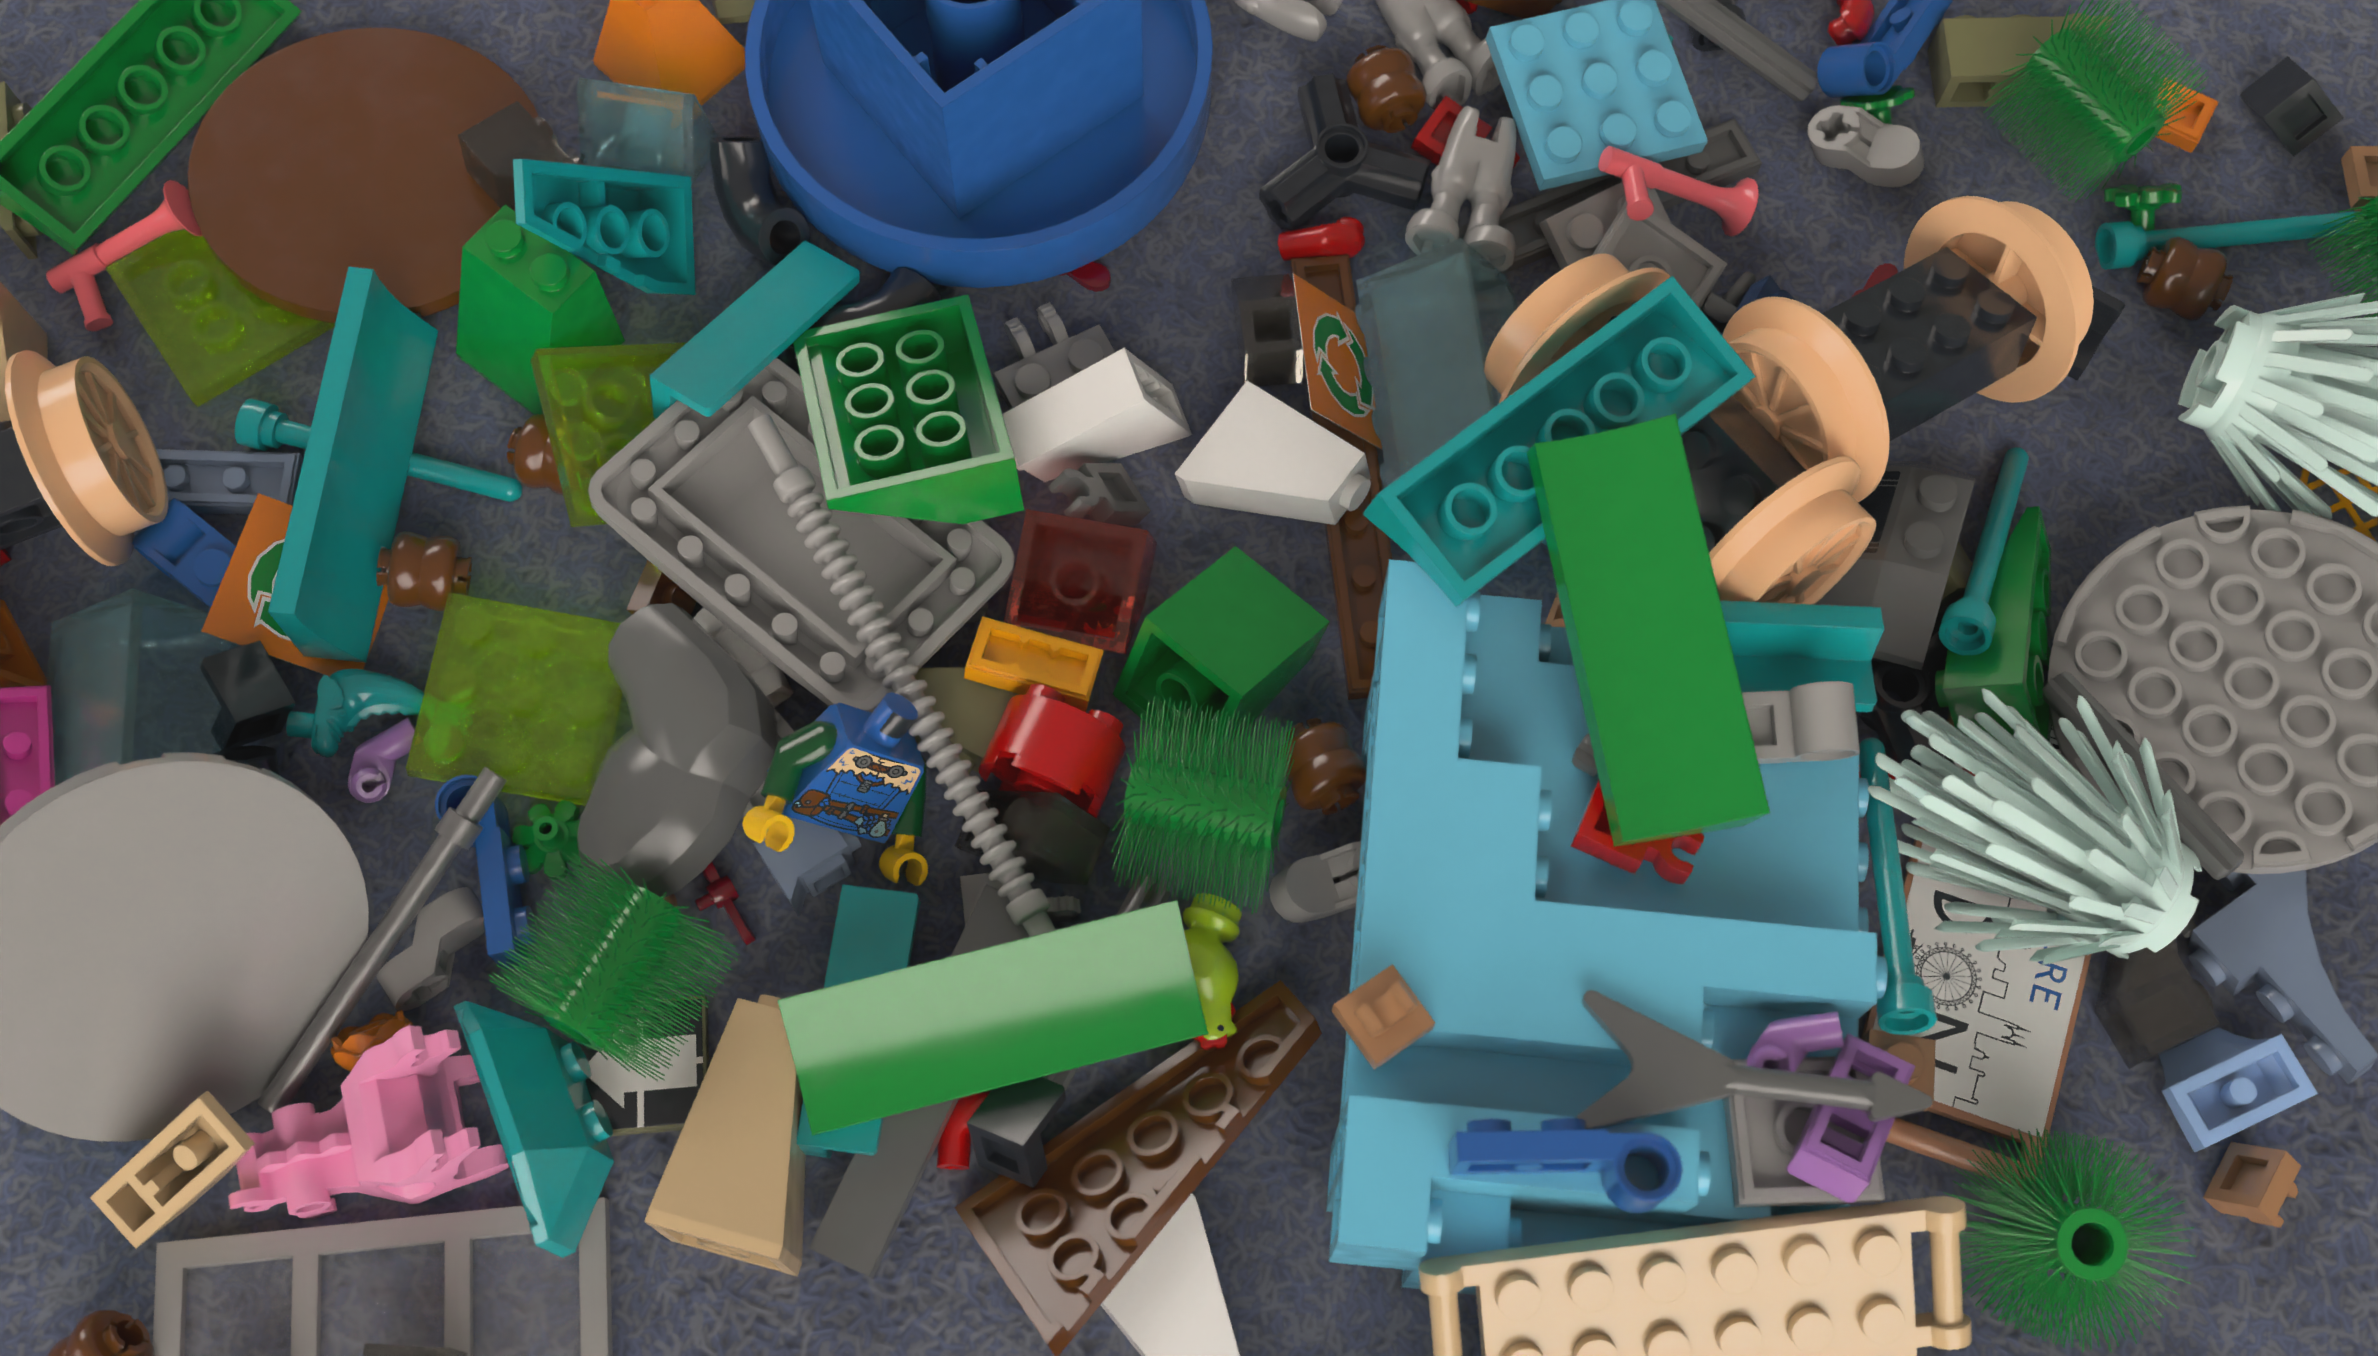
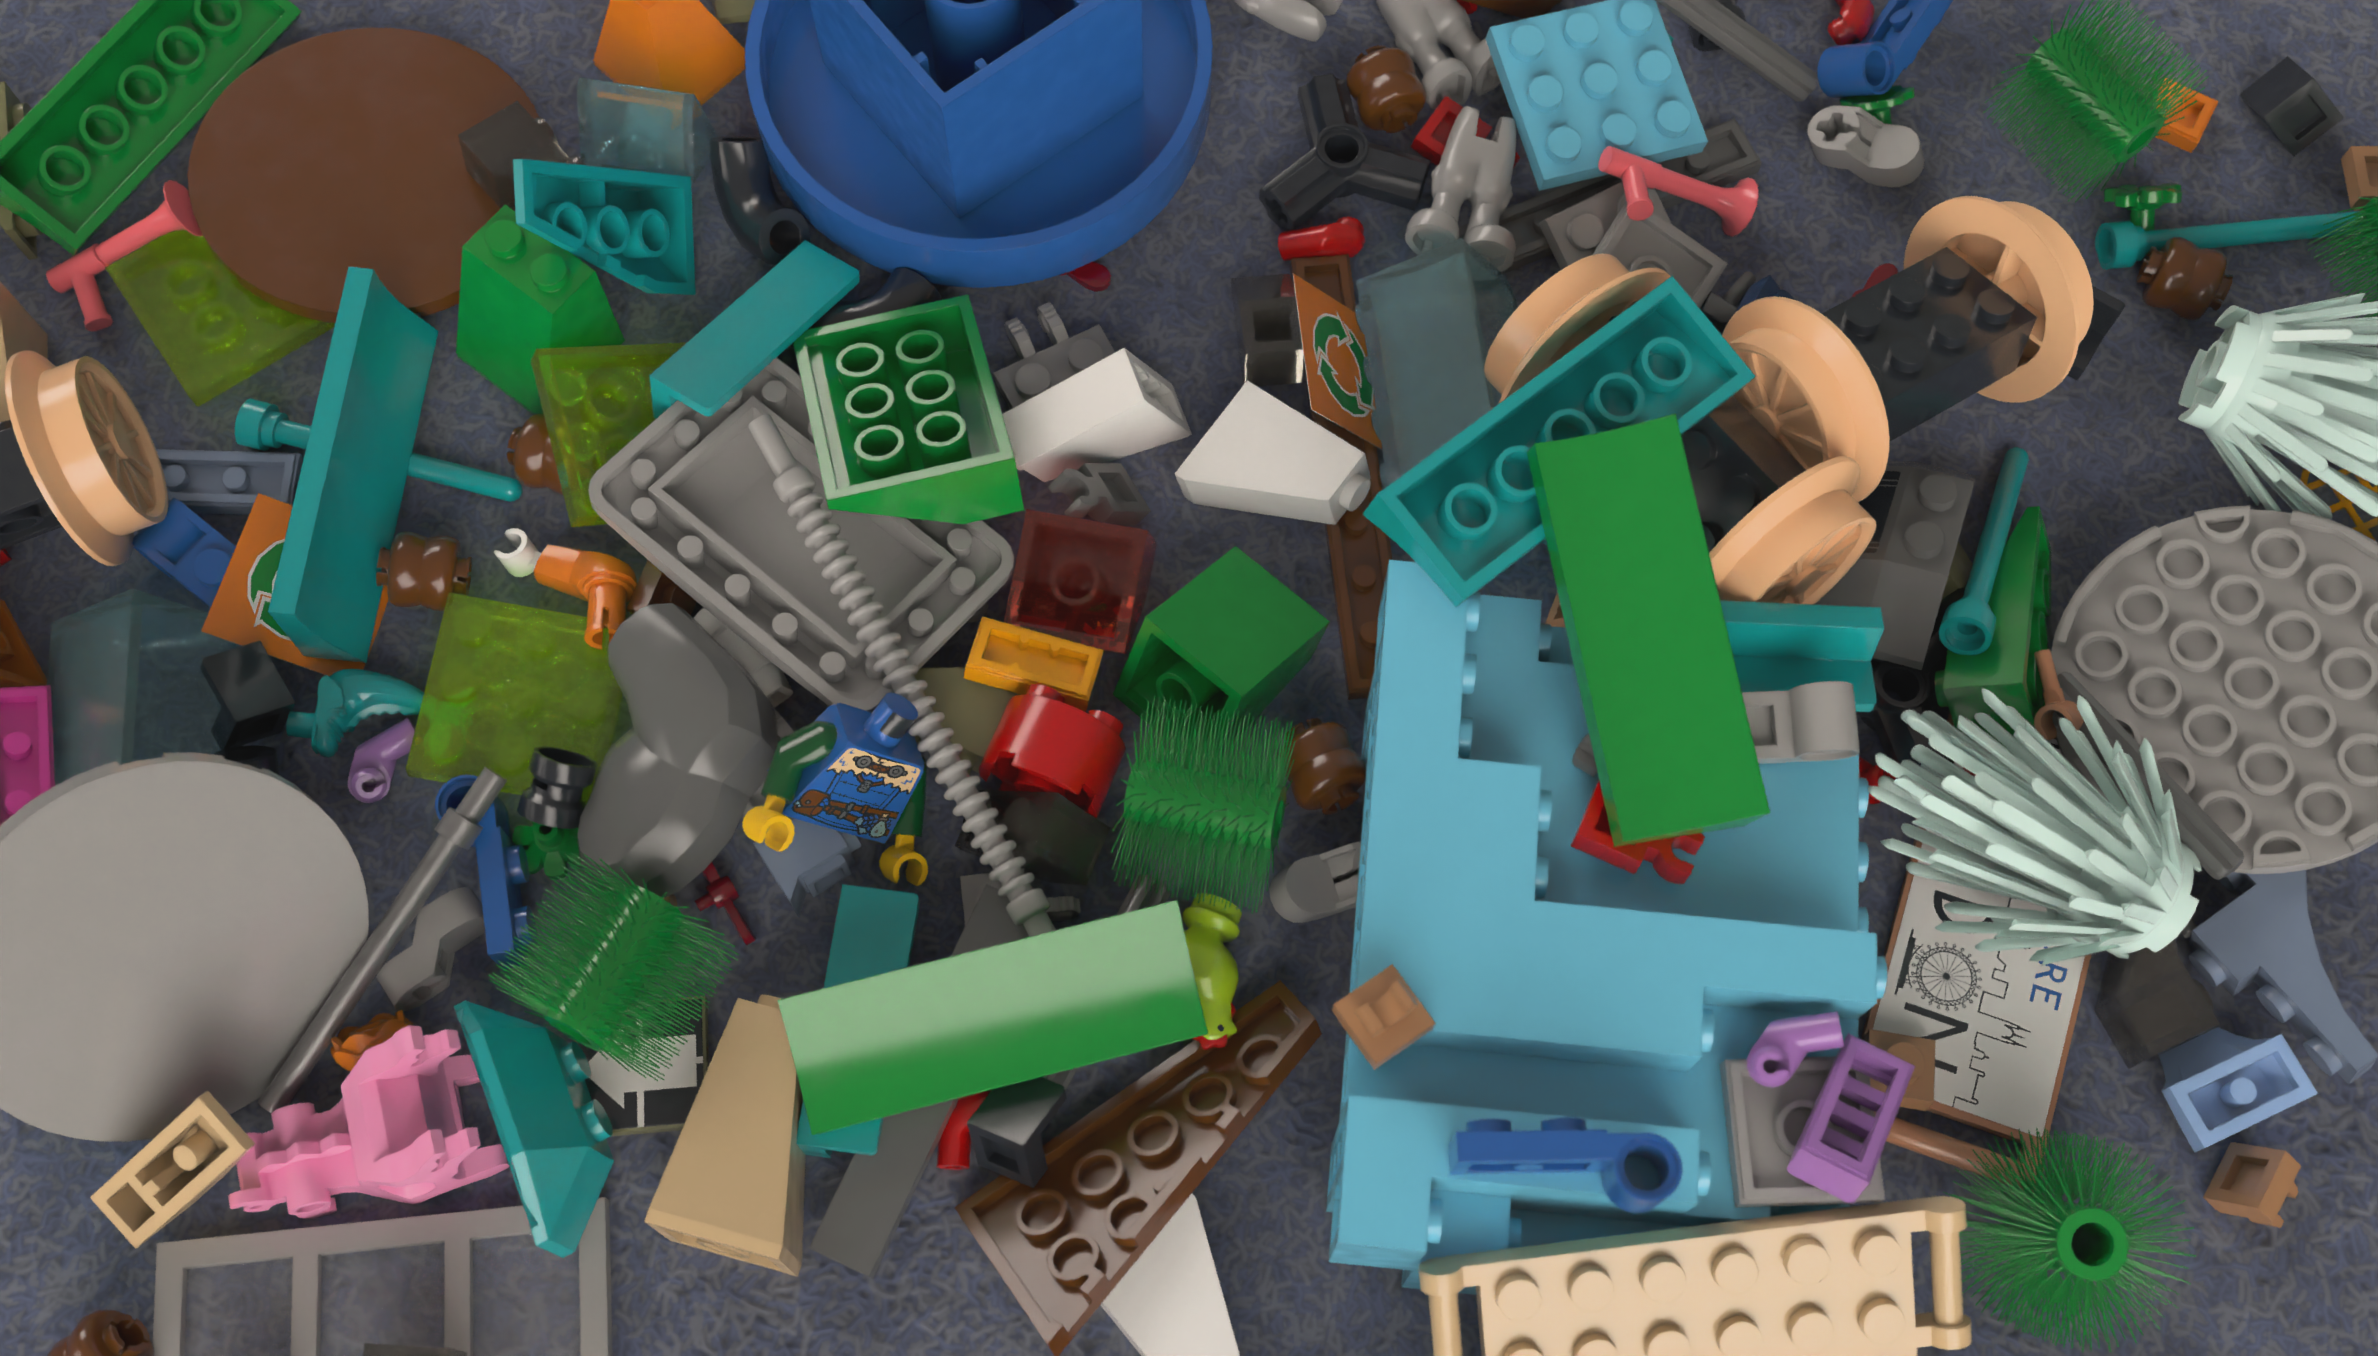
(556, 787): none -> black wheel
(587, 575): none -> orange arm
(1680, 1073): dark grey piece -> none
(1907, 1002): teal piece -> none
(1974, 51): olive slope -> none
(2053, 698): none -> nougat hand

